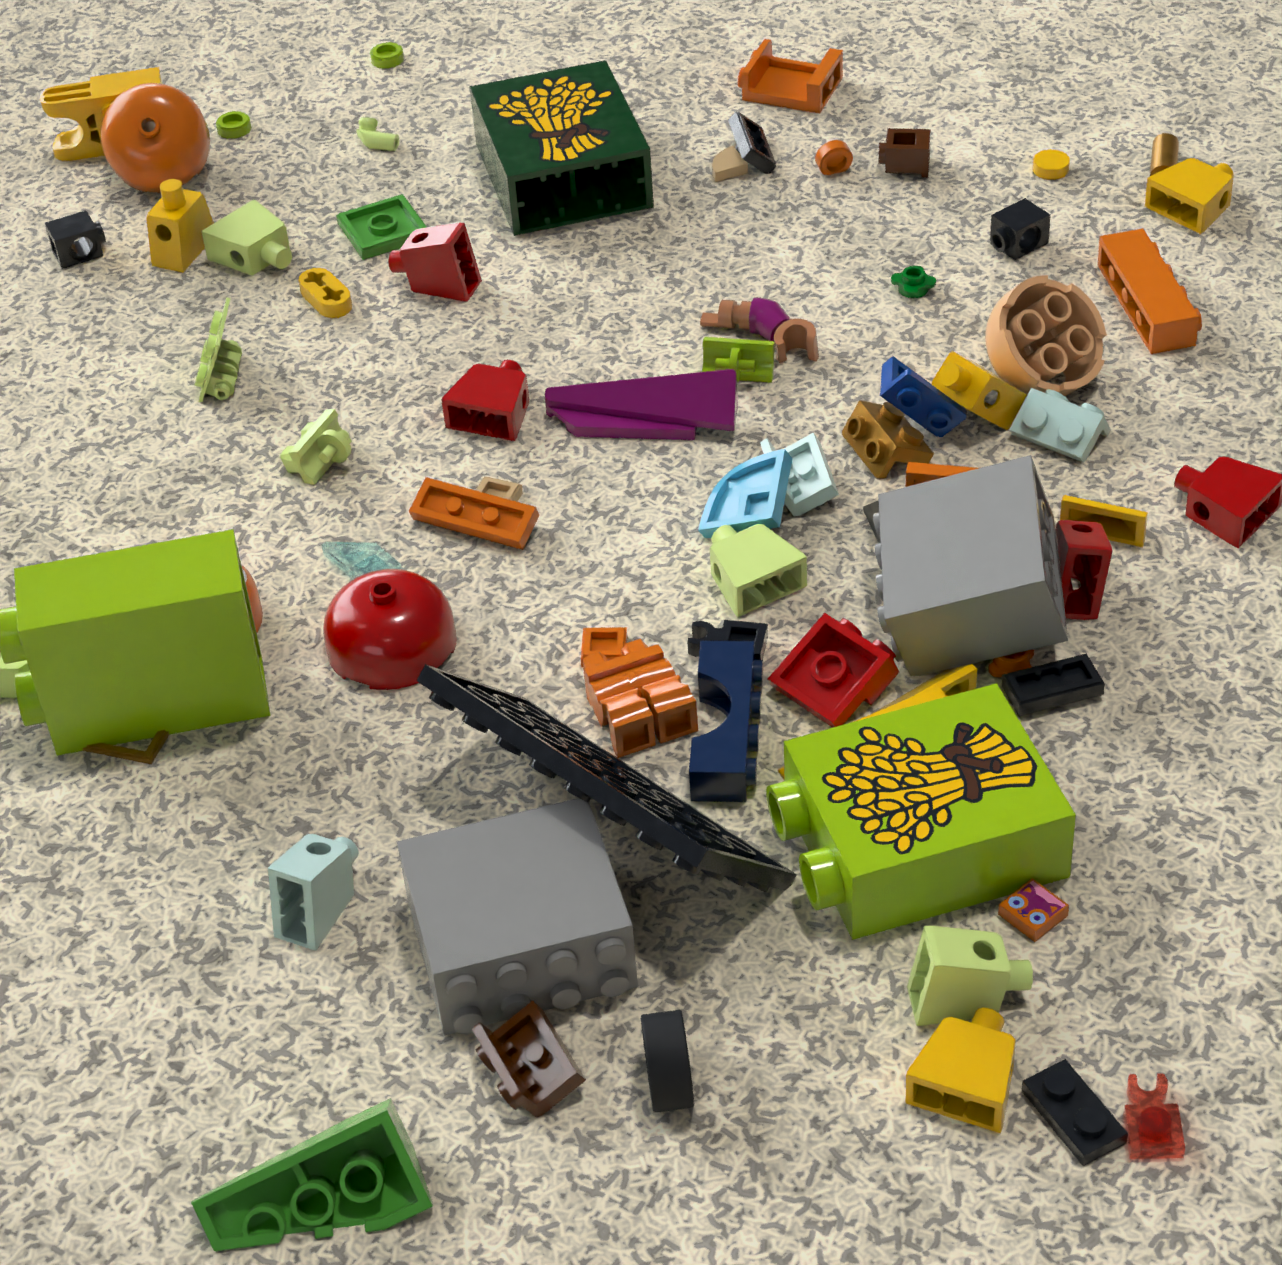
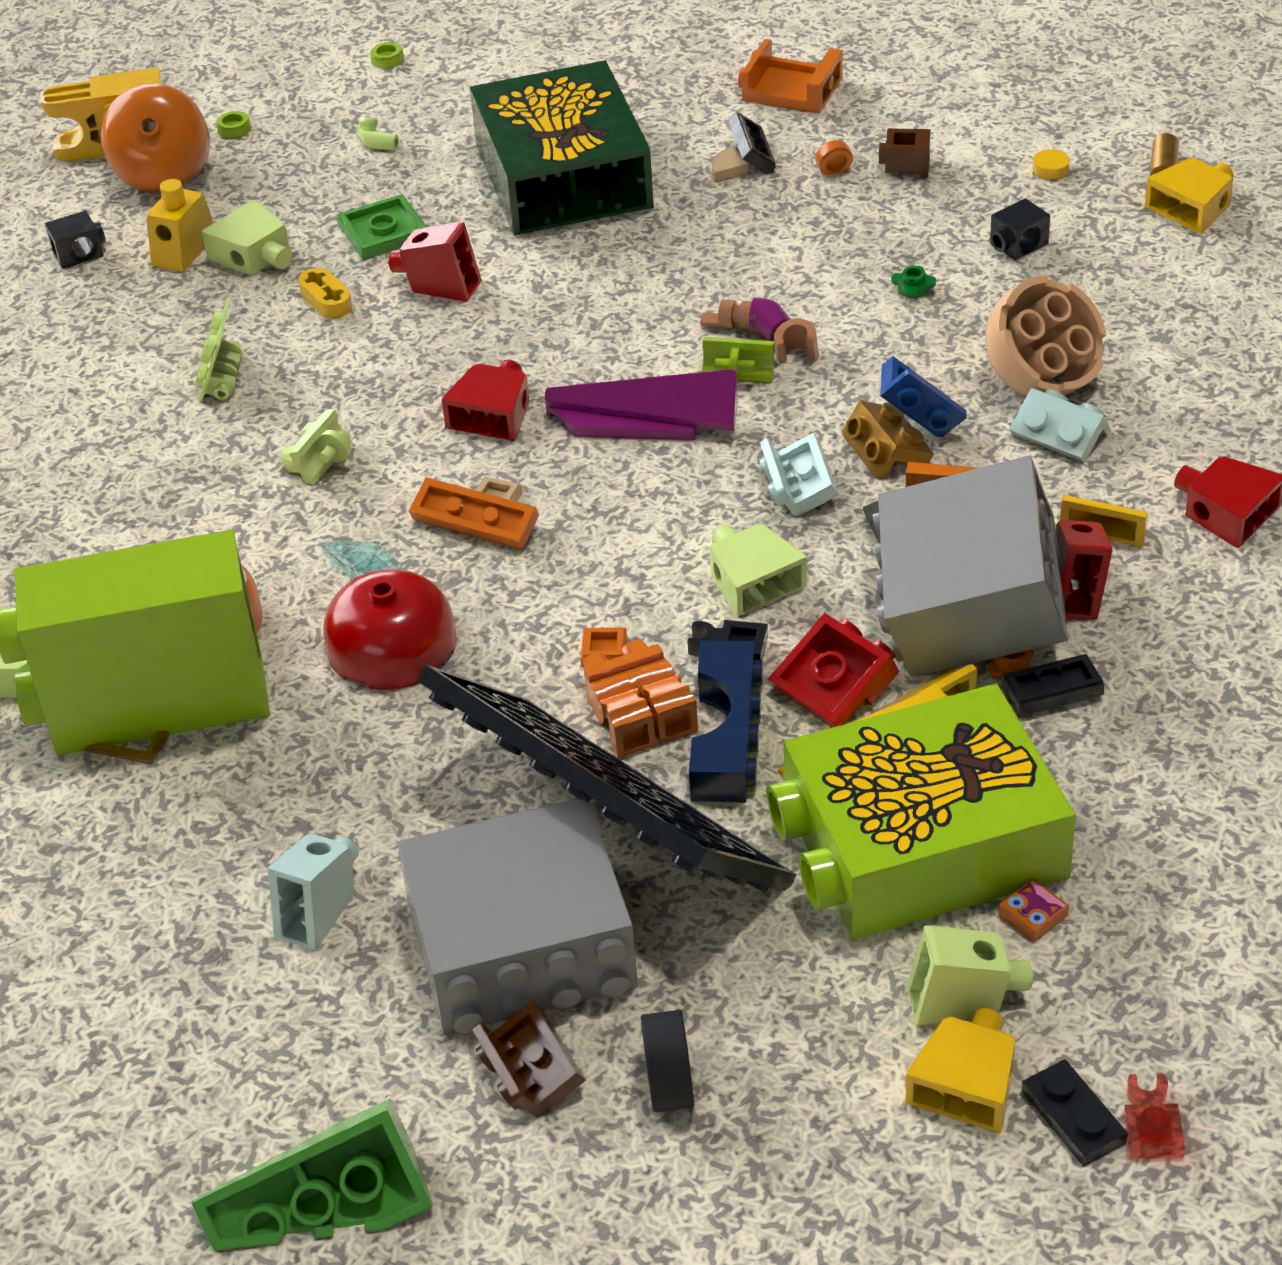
(749, 494): medium azure plate -> none
(970, 383): yellow torso -> none
(1148, 291): orange brick -> none

